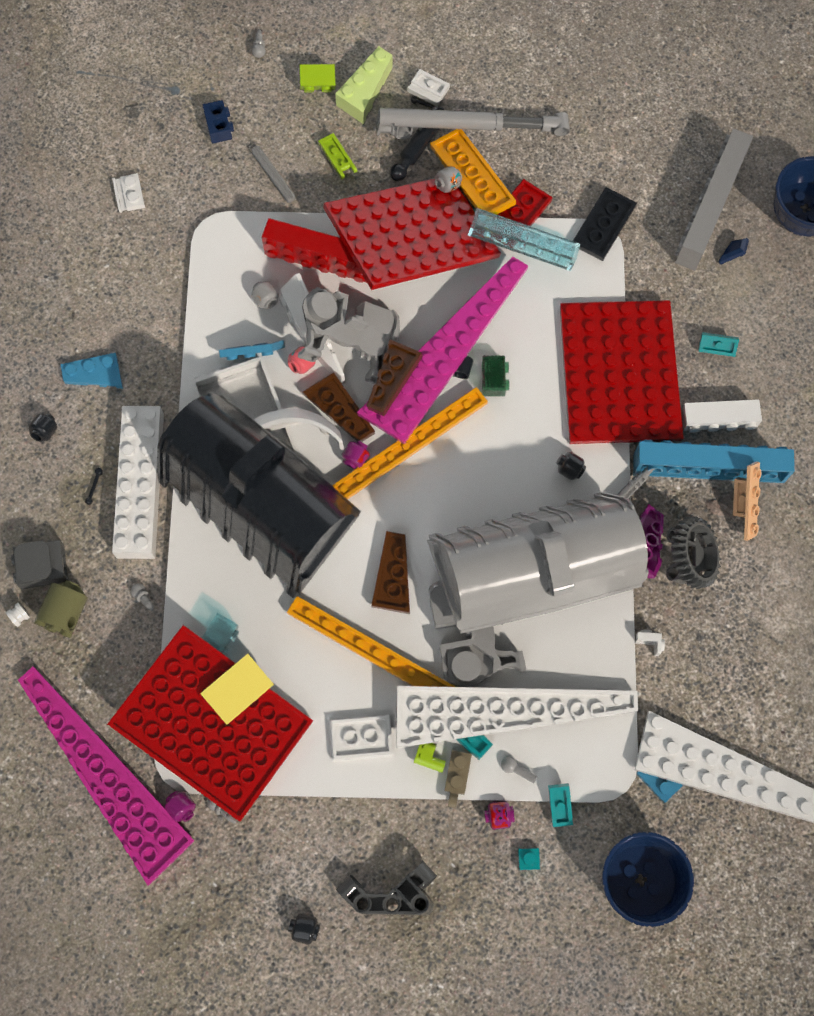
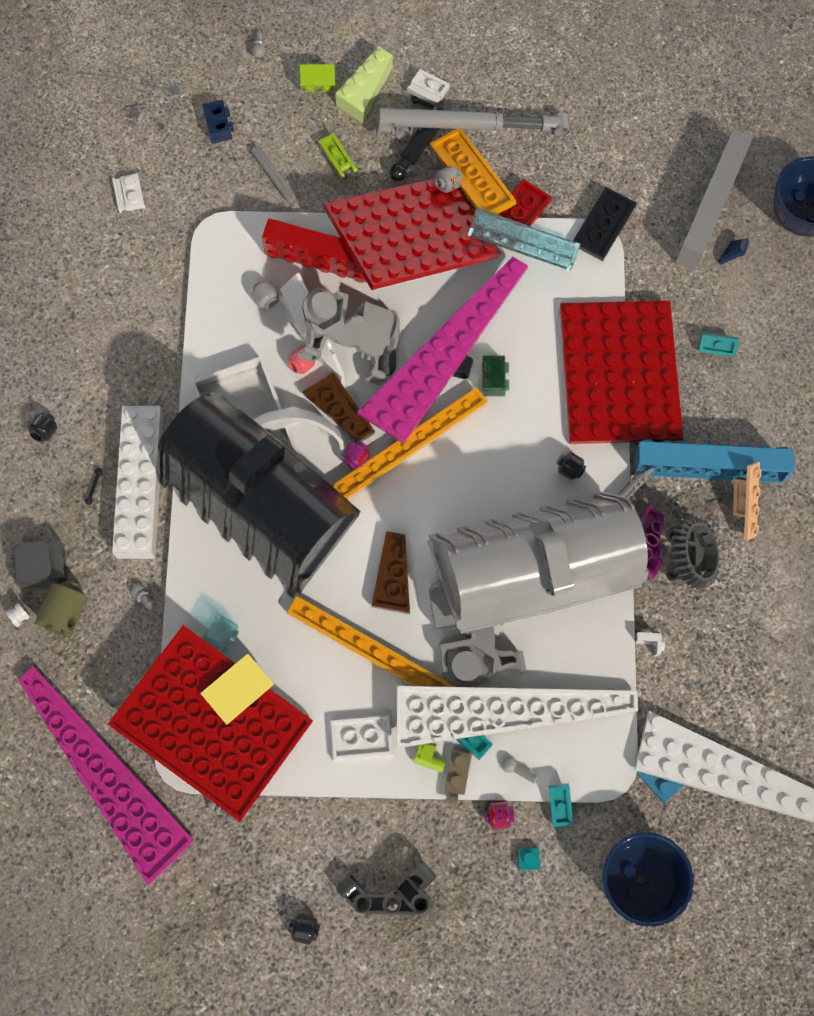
(97, 370): dark azure wing -> none
(180, 806): magenta head -> none
(249, 351): dark azure wing -> none
(395, 371): reddish brown wing -> none
(721, 415): white brick -> none

